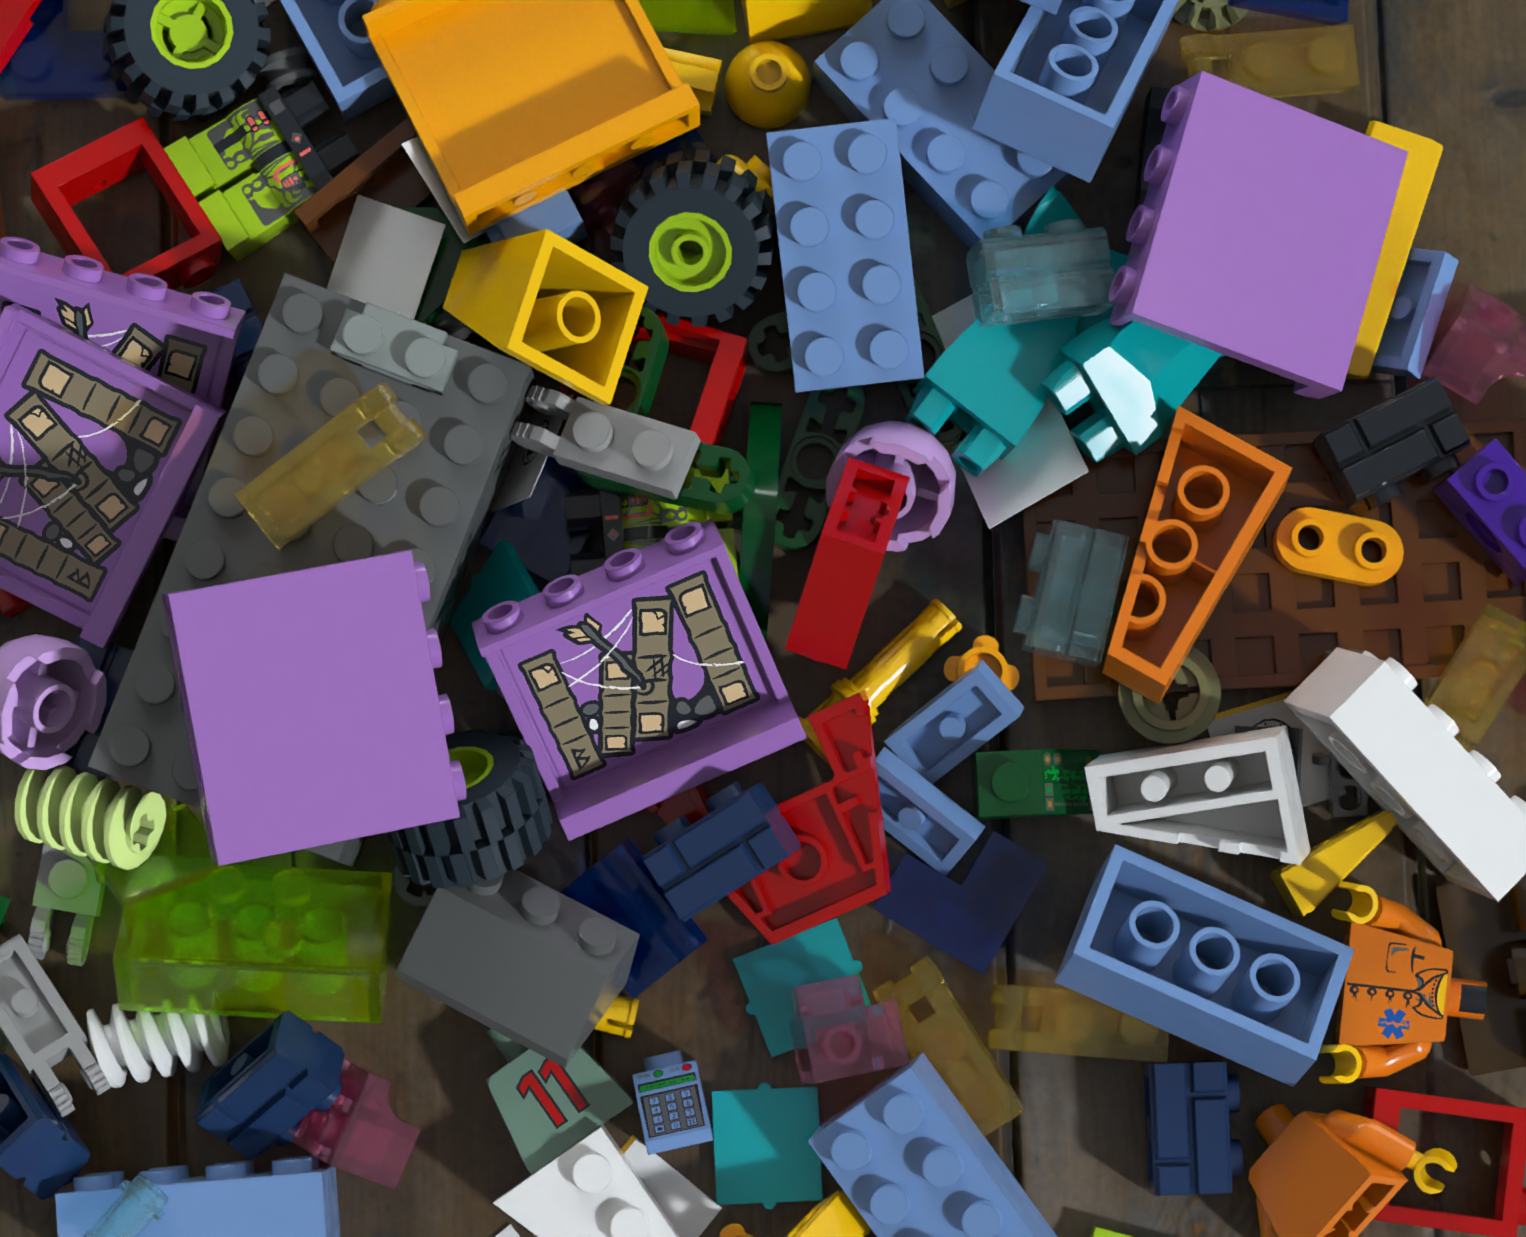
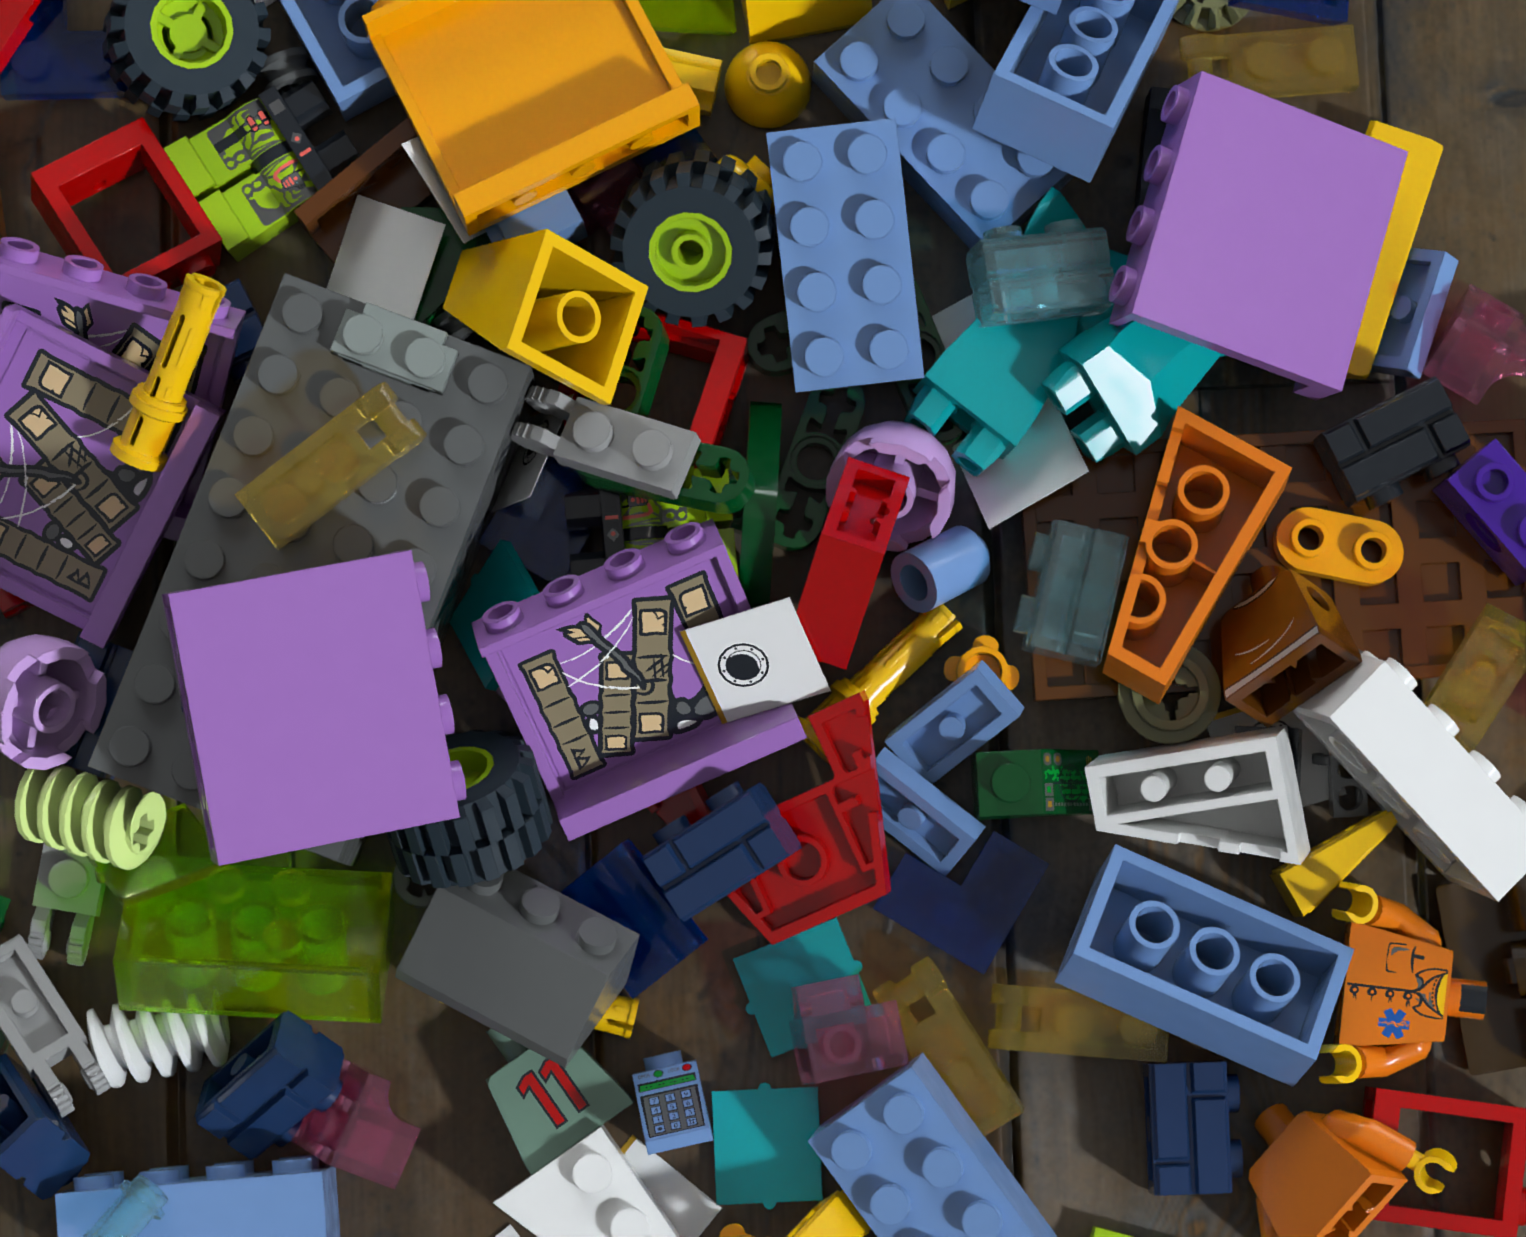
(160, 400): none -> yellow pin
(755, 660): none -> white sticker
(940, 568): none -> medium blue brick
(1282, 645): none -> reddish brown torso

